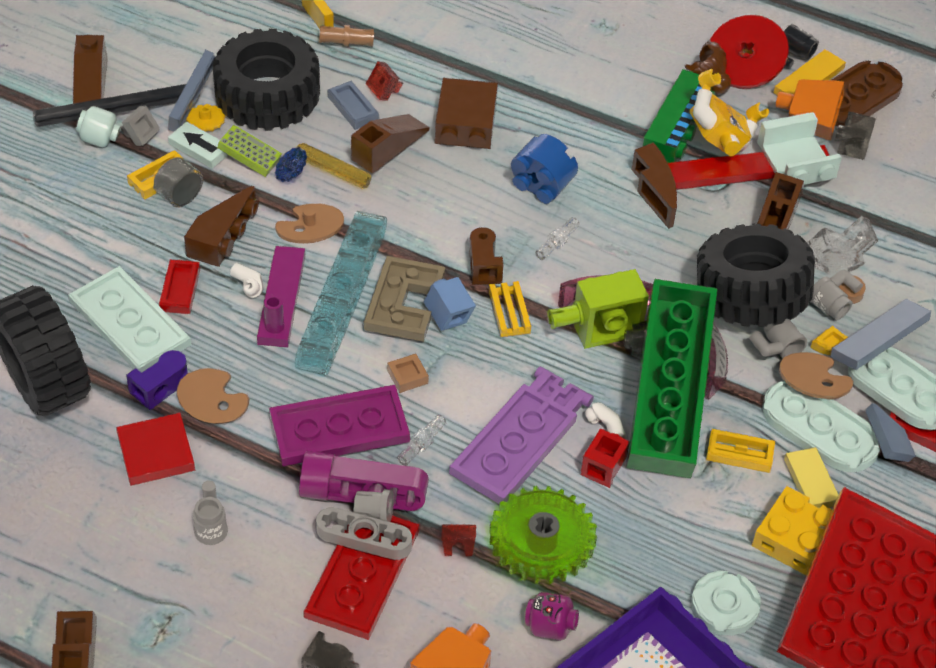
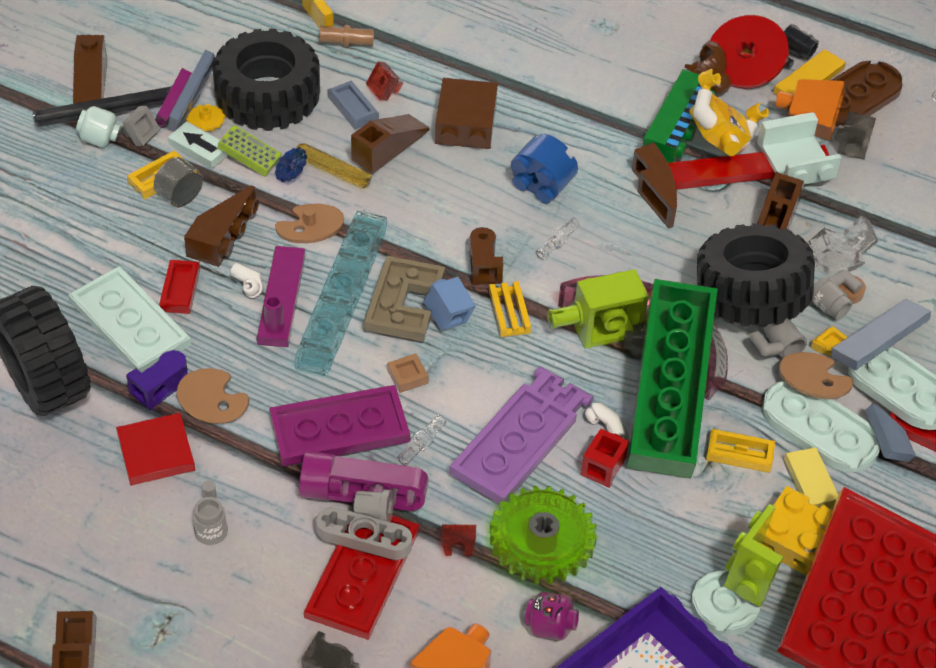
(172, 97): none -> magenta tile
(754, 564): none -> lime bracket

